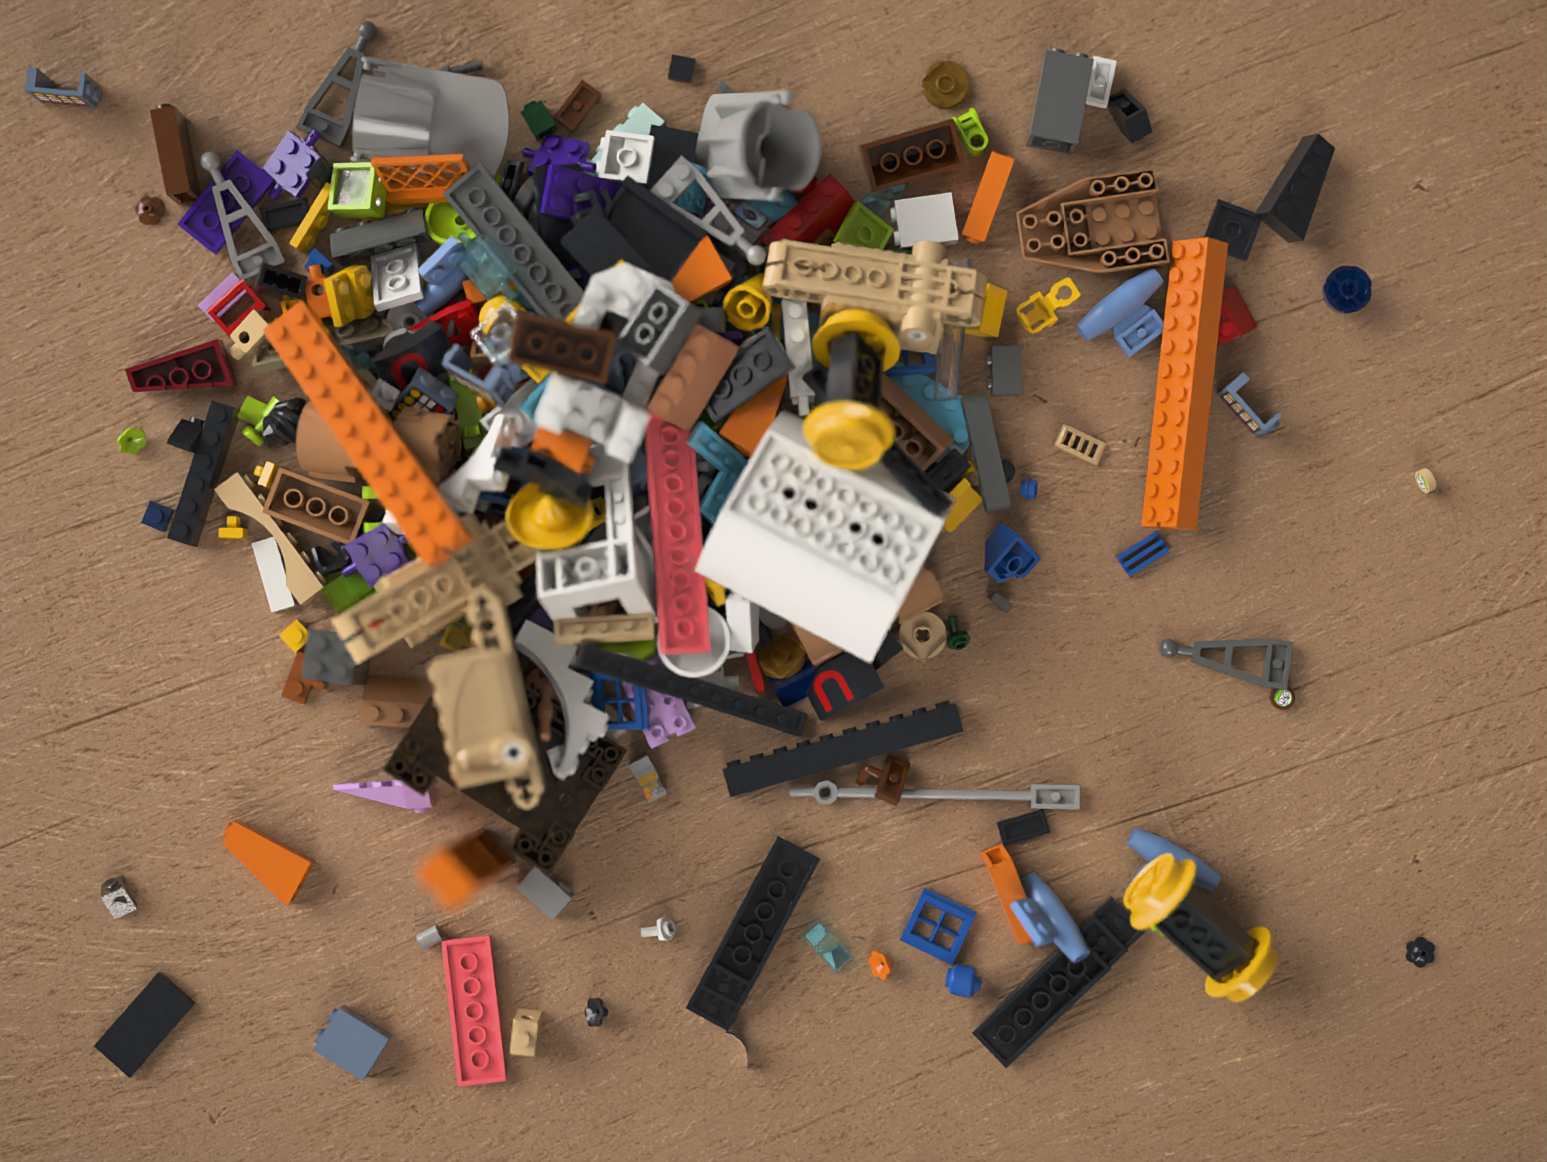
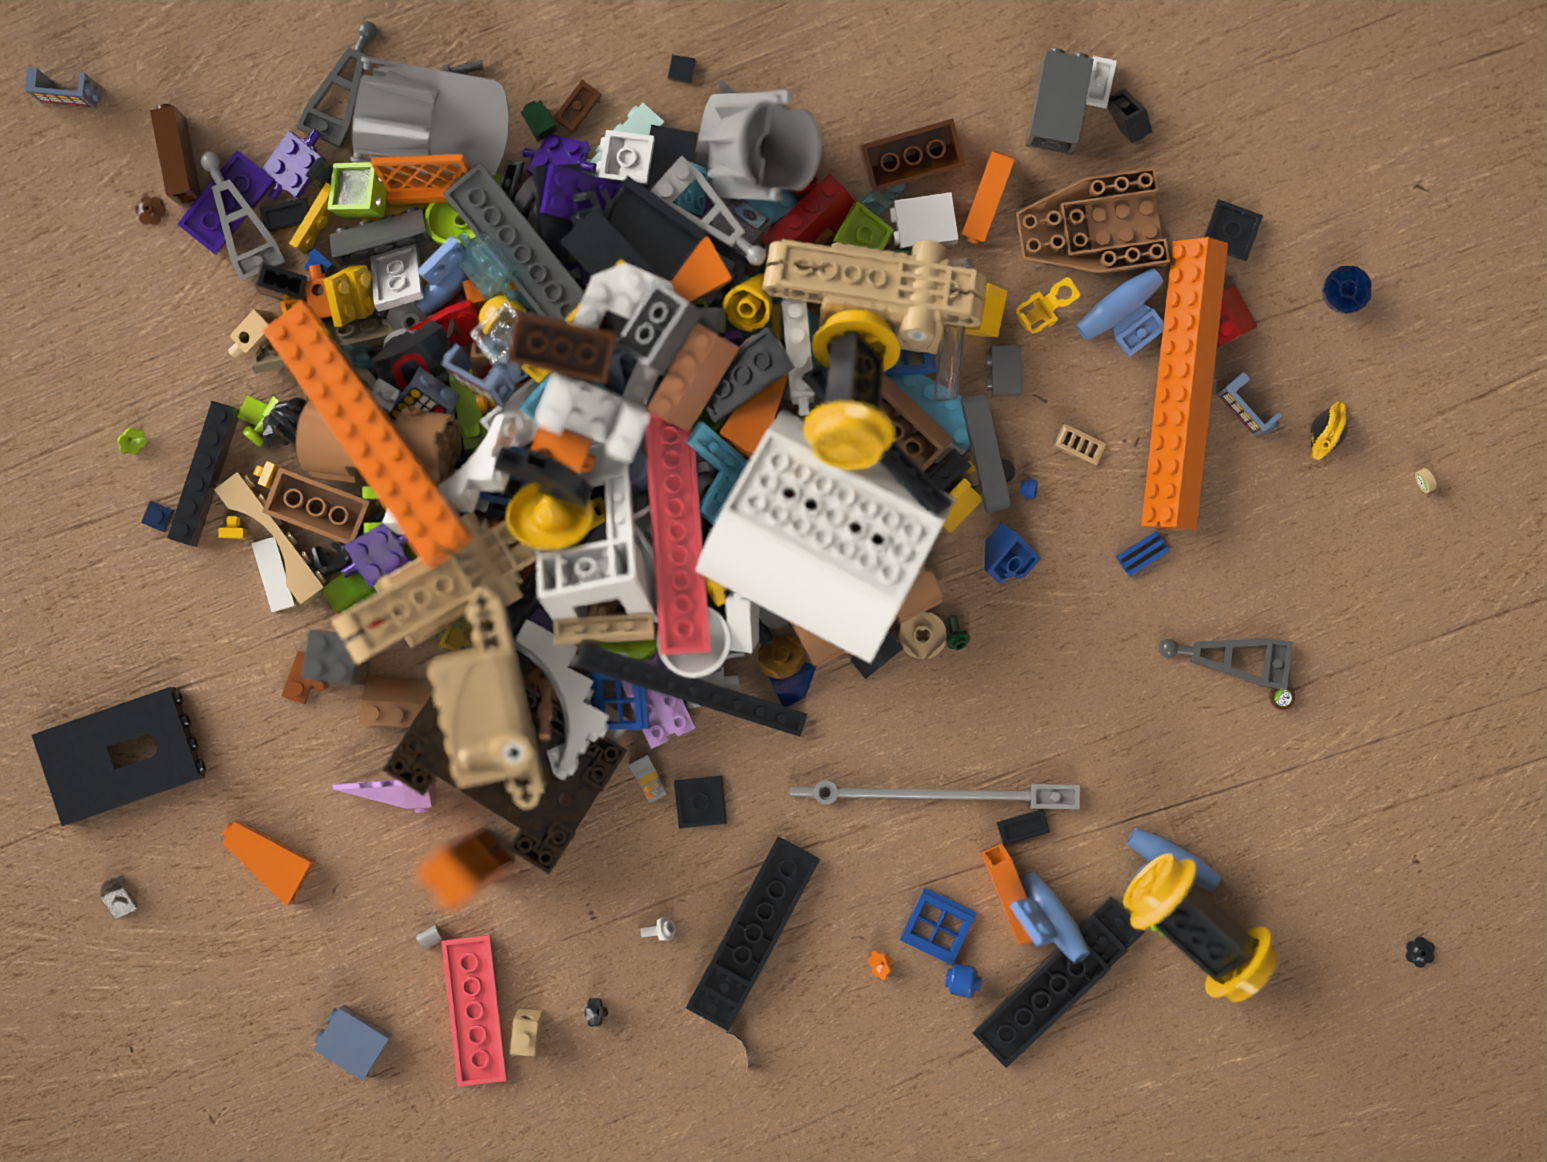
(82, 769): none -> black panel
(144, 1024): black tile -> none
(186, 434): black slope -> none
(188, 369): dark red wedge -> none
(218, 292): lavender tile -> none
(227, 298): red tile -> none
(295, 635): yellow plate -> none
(545, 892): light grey brick -> none
(700, 802): none -> black tile
(755, 671): red tile -> none
(827, 946): clear light blue slope -> none
(842, 684): black slope -> none
(842, 749): black brick -> none
(891, 779): reddish brown plate -> none
(945, 84): pearl gold tile -> none
(970, 128): lime piece -> none
(1000, 602): dark grey tile -> none
(1297, 188): black wedge -> none
(1328, 430): none -> yellow hat

